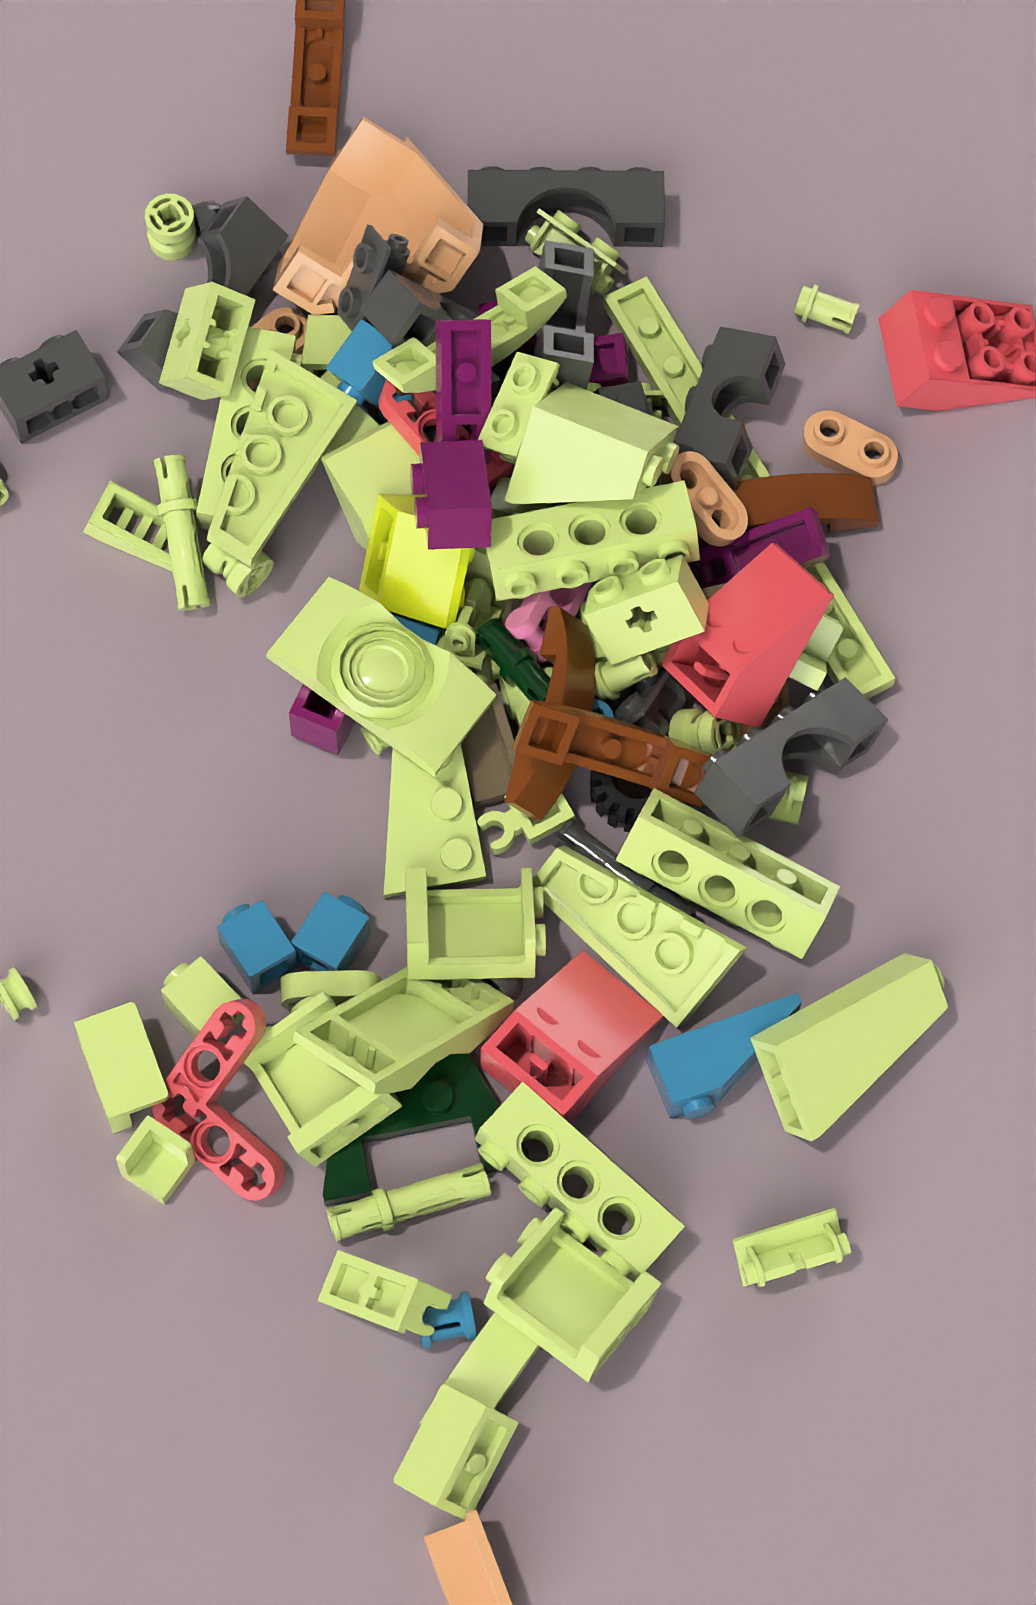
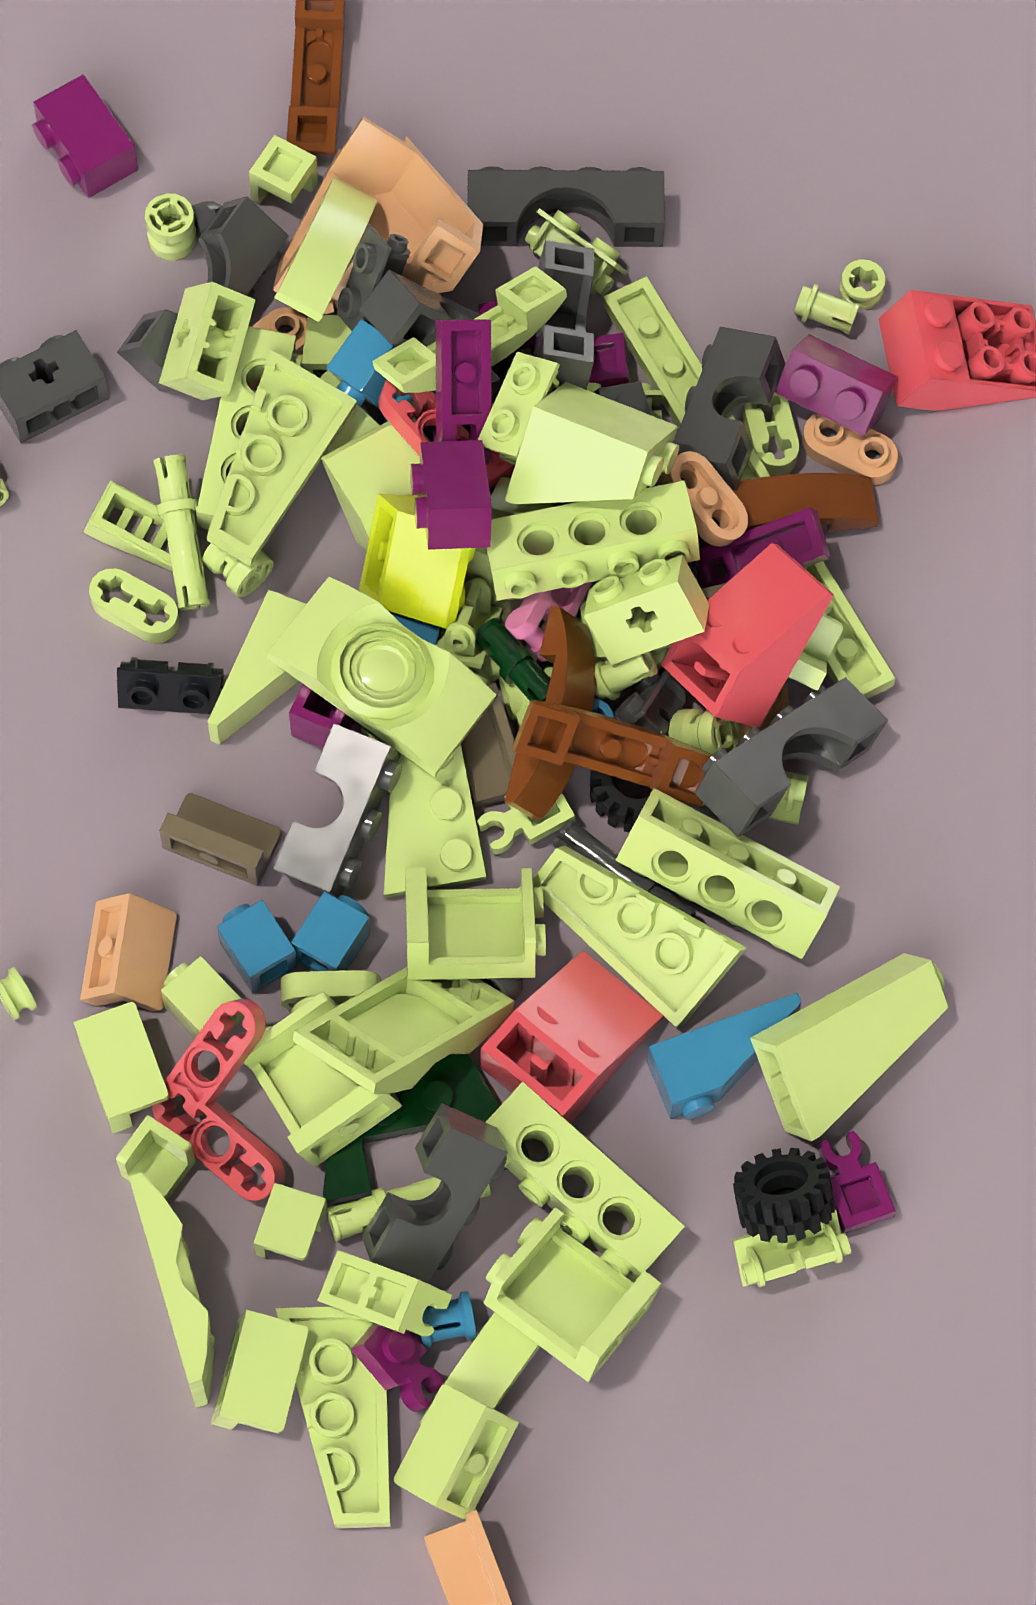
(84, 136): none -> magenta brick
(128, 952): none -> light nougat panel
(139, 596): none -> yellowish green beam
(153, 687): none -> black hinge
(178, 1286): none -> yellowish green slope
(220, 838): none -> dark tan panel
(254, 678): none -> yellowish green slope
(260, 1373): none -> yellowish green panel
(282, 171): none -> yellowish green panel
(290, 1223): none -> yellowish green panel
(326, 249): none -> yellowish green slope
(330, 854): none -> arch
(344, 1416): none -> yellowish green wing
(395, 1362): none -> magenta plate
(420, 1234): none -> dark grey arch
(781, 427): none -> yellowish green beam
(784, 1195): none -> black tyre
(836, 384): none -> magenta brick
(857, 1190): none -> magenta plate
(866, 272): none -> yellowish green bush

